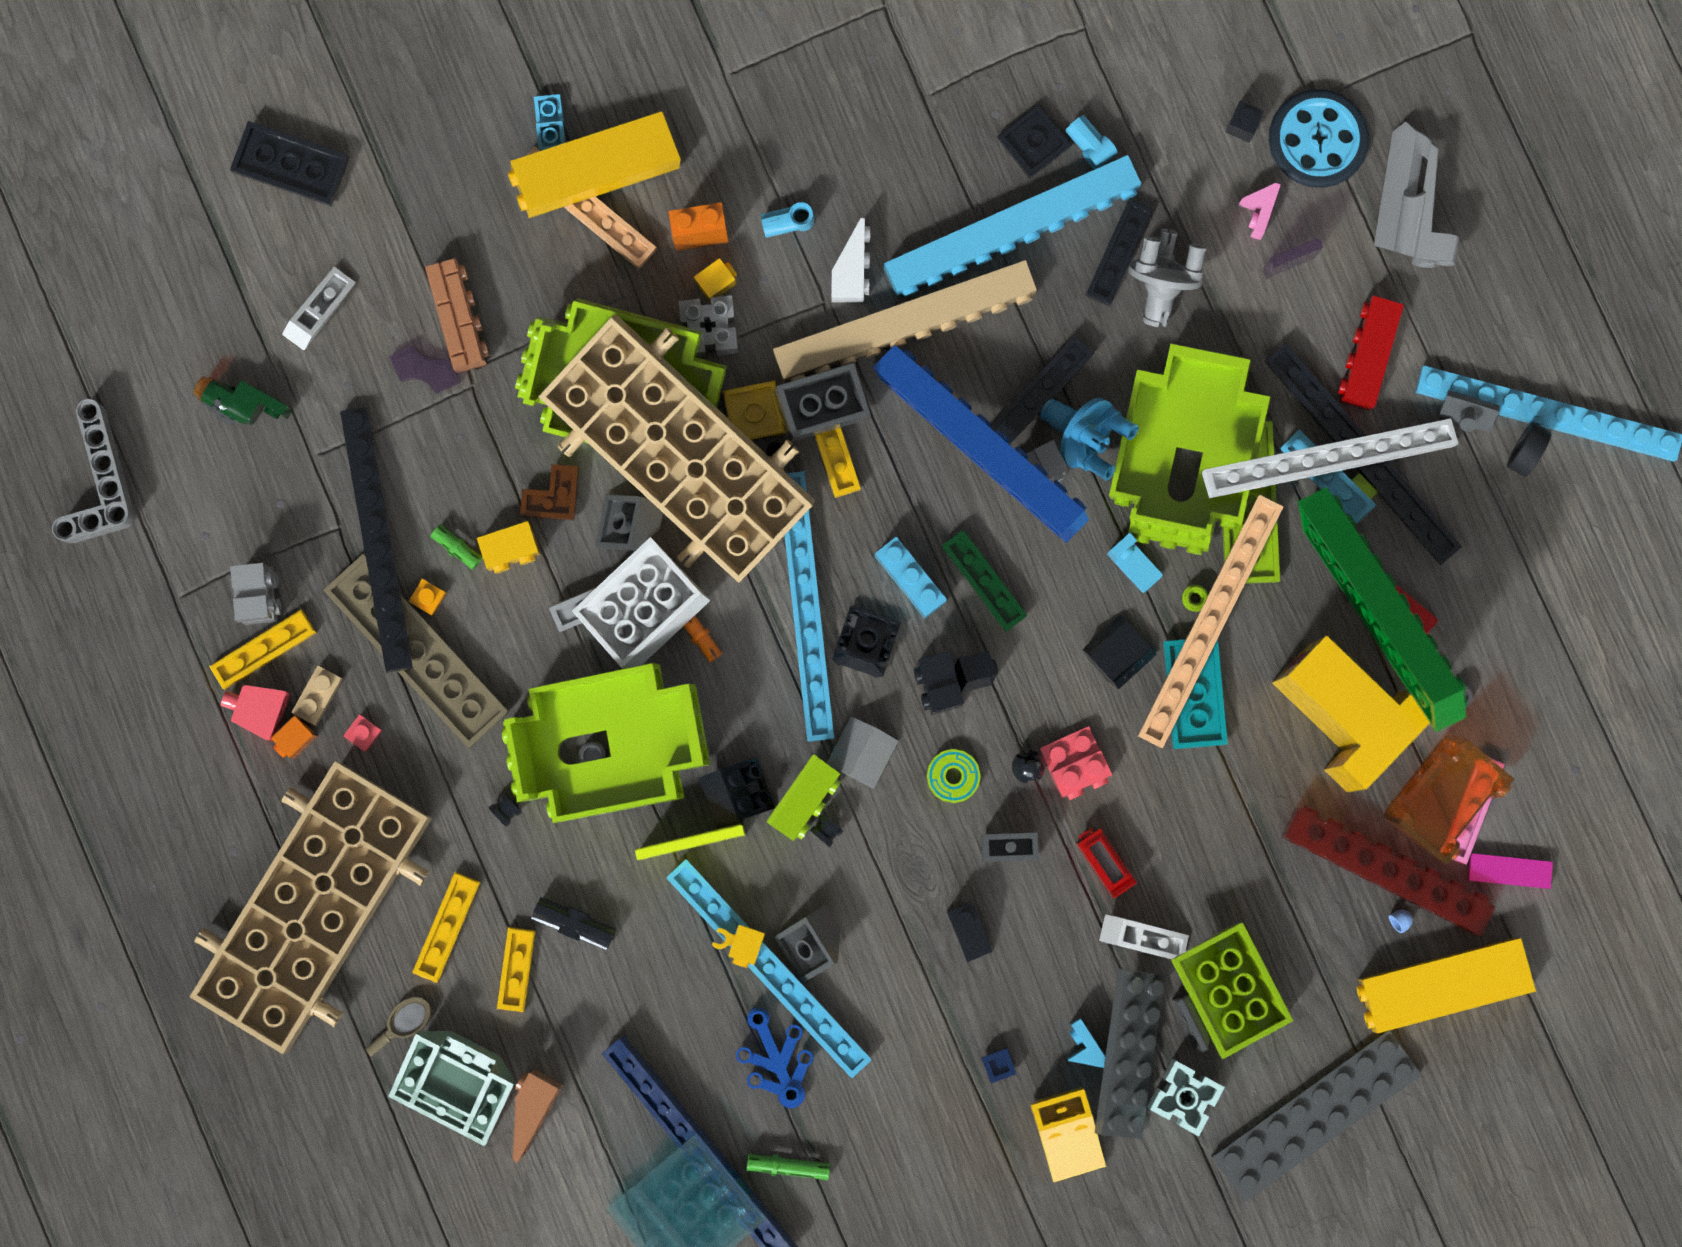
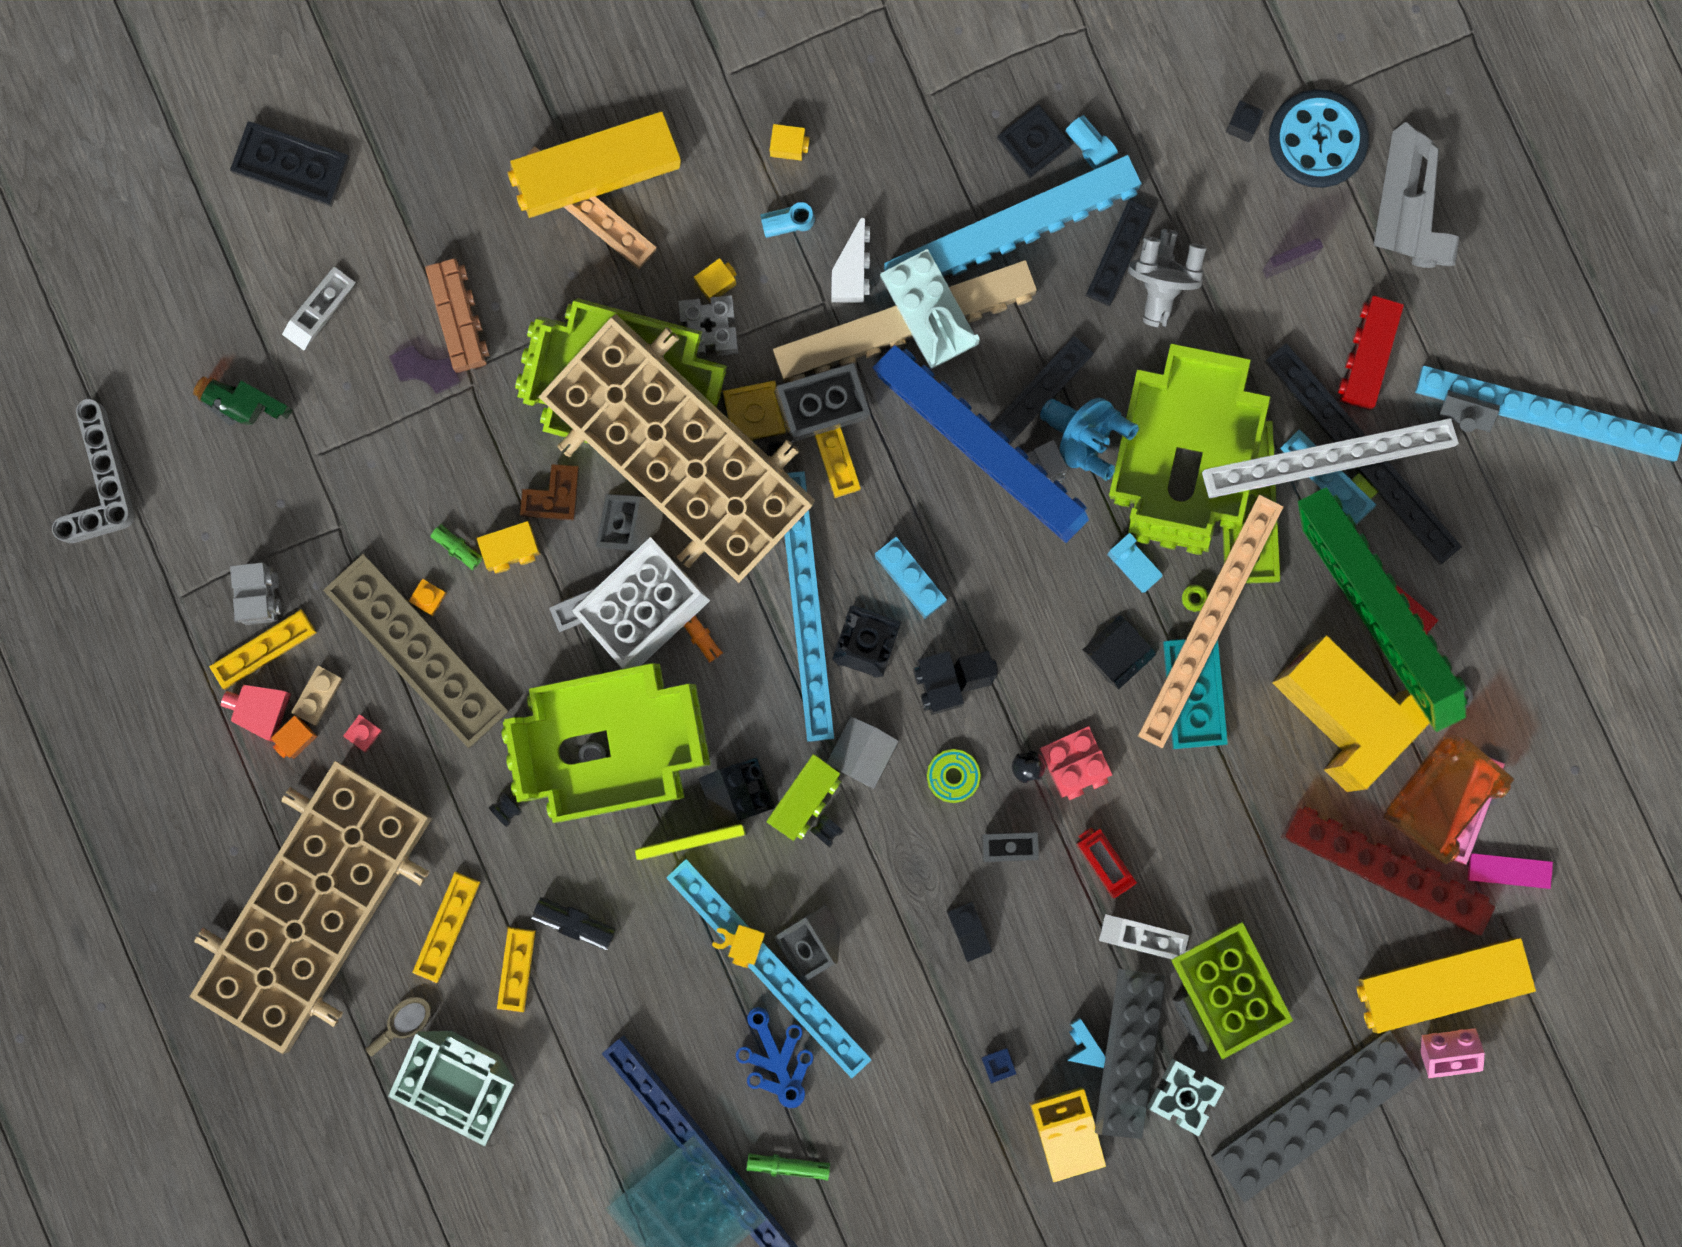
(376, 540): black plate -> none
(532, 1105): nougat slope -> none
(549, 121): medium azure slope -> none
(698, 226): orange brick -> none
(788, 142): none -> yellow brick
(929, 309): none -> light aqua plate
(984, 581): dark green plate -> none
(1263, 203): bright pink slope -> none
(1401, 920): light blue hinge -> none
(1452, 1053): none -> bright pink brick
(1529, 449): black tyre -> none

